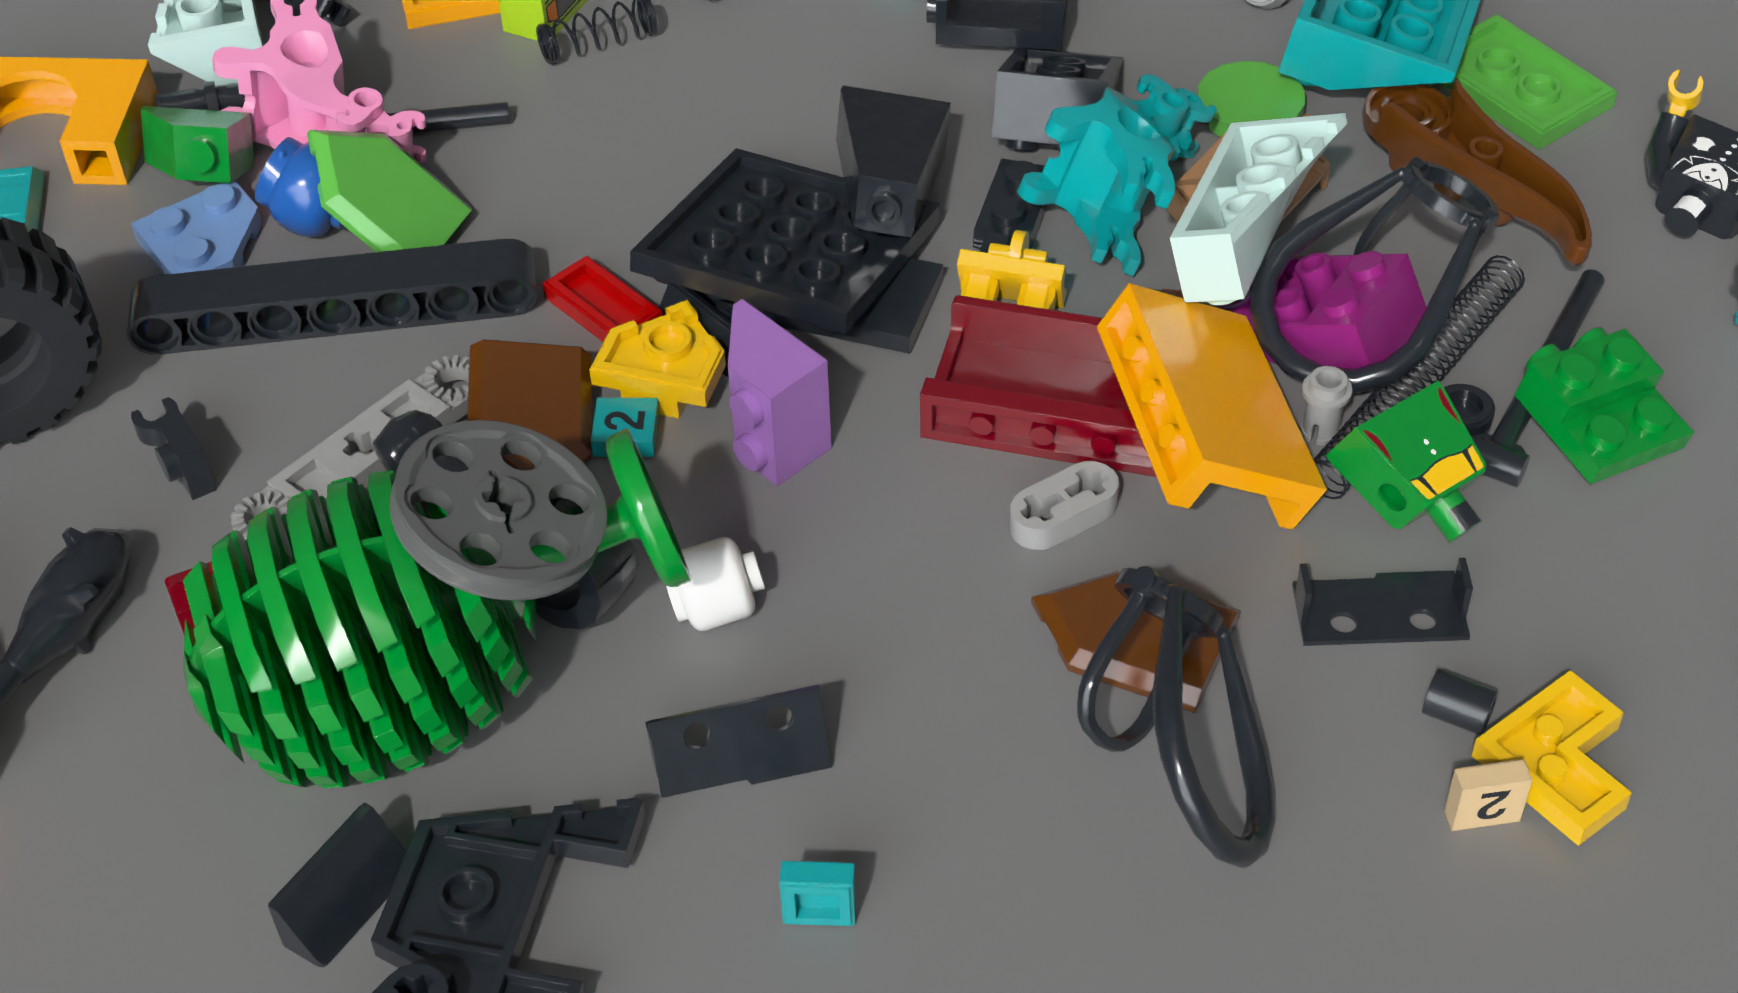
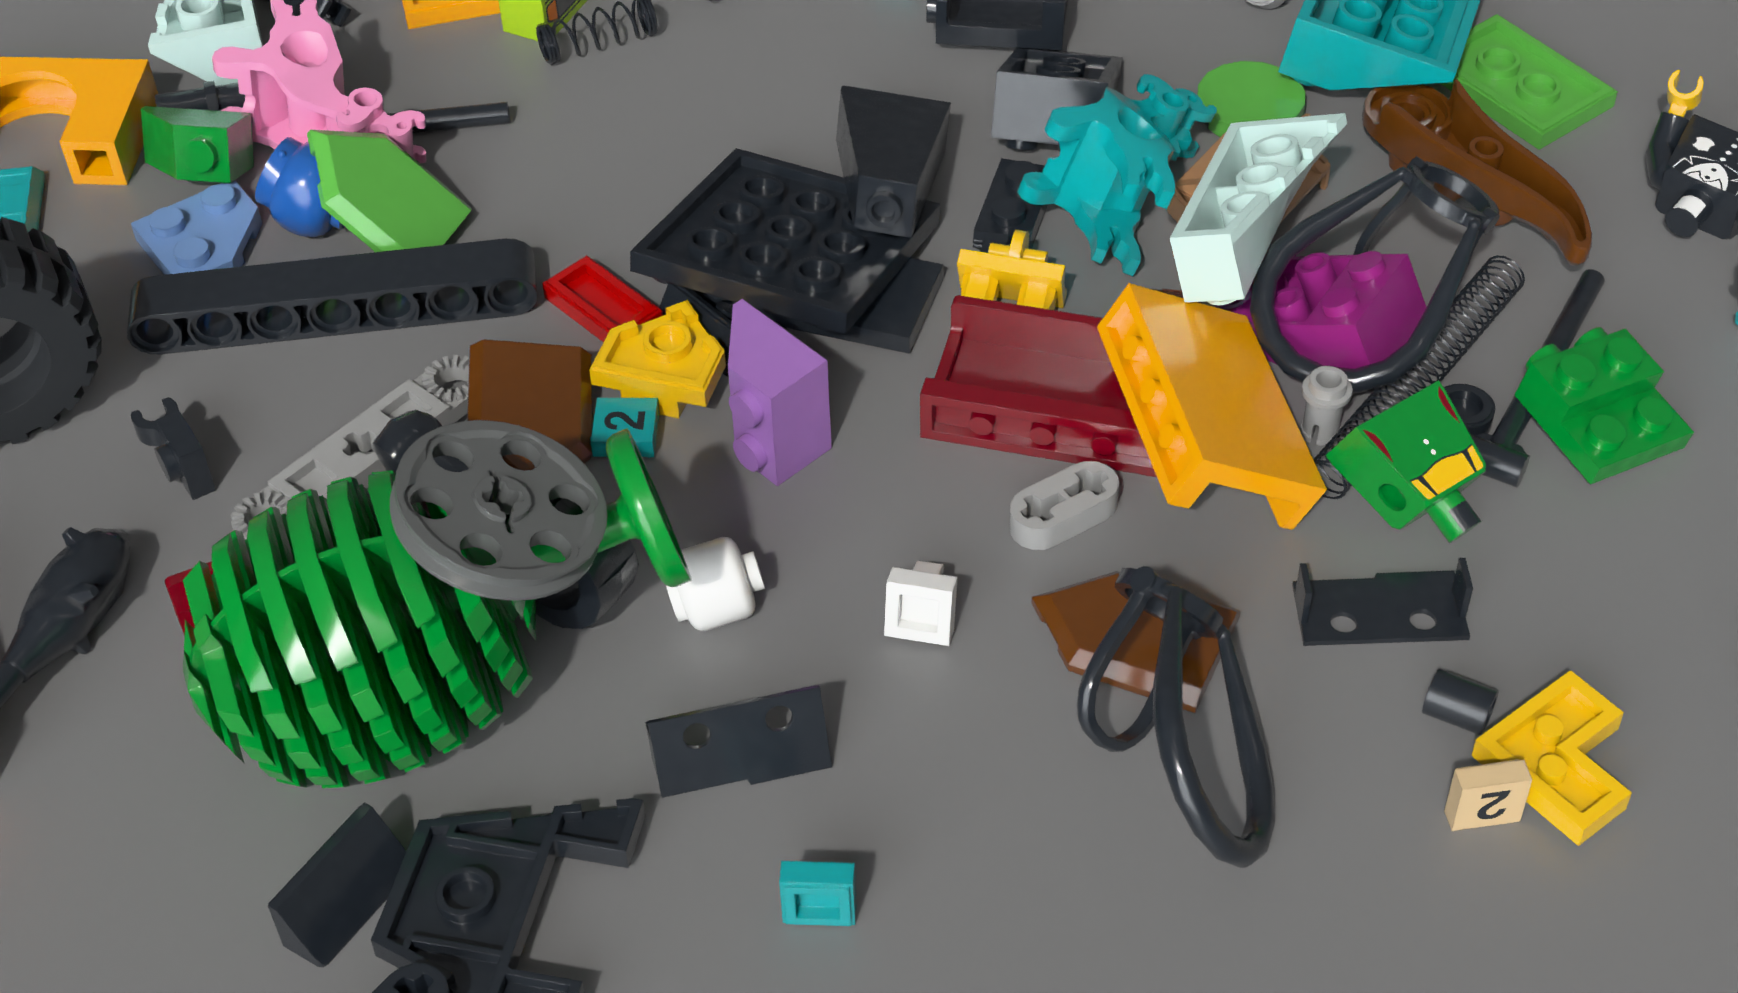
(920, 604): none -> white tile

